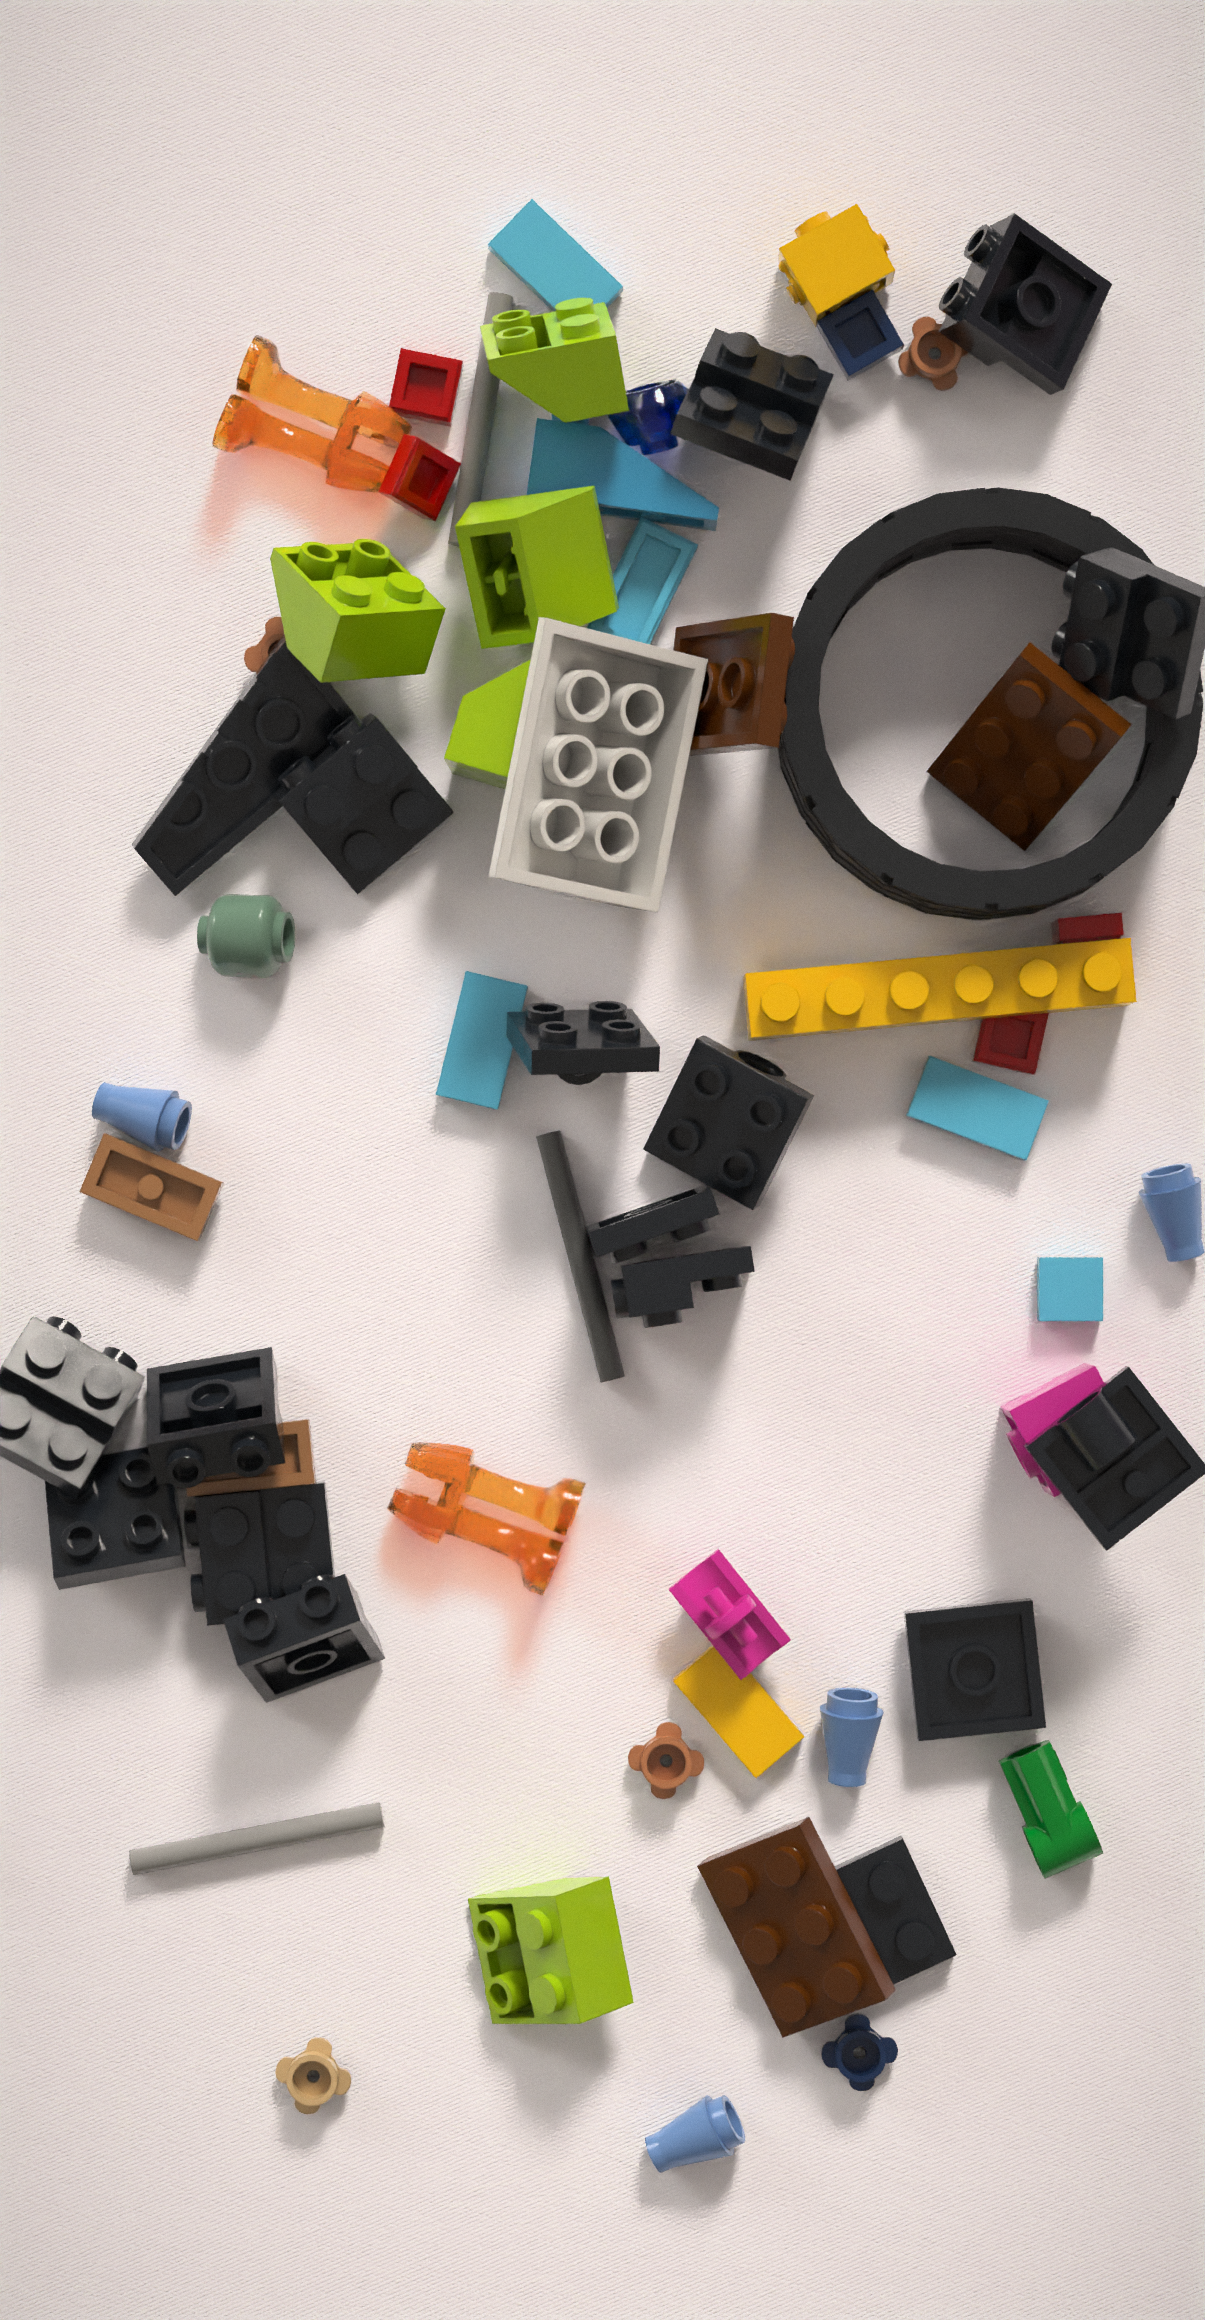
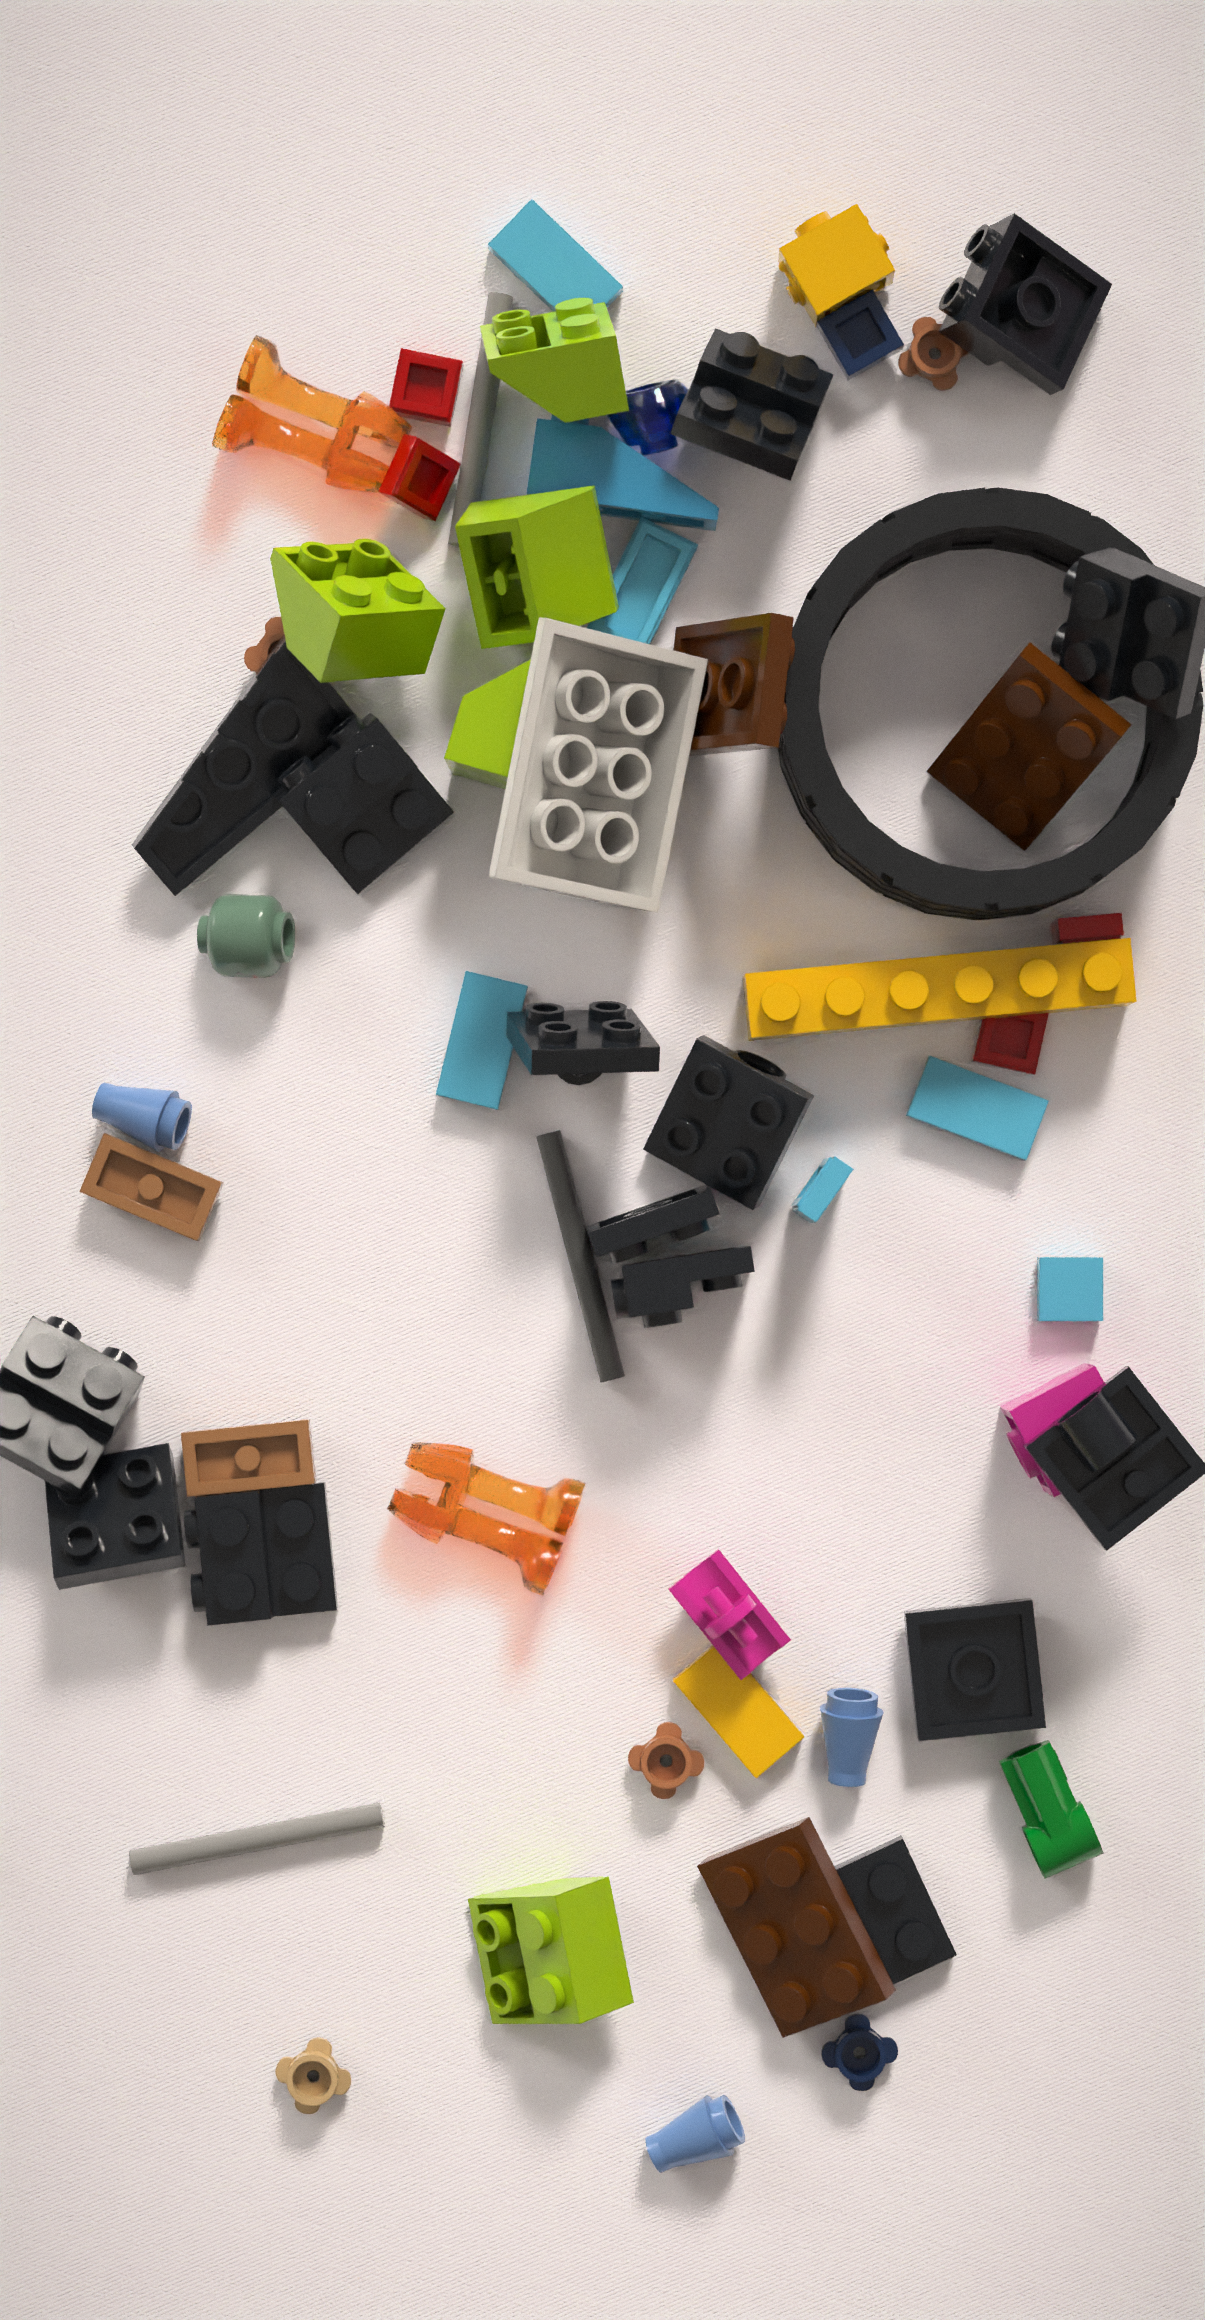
(214, 1418): black plate -> none
(302, 1637): black plate -> none
(821, 1189): none -> medium azure tile
(1175, 1209): medium blue cone -> none

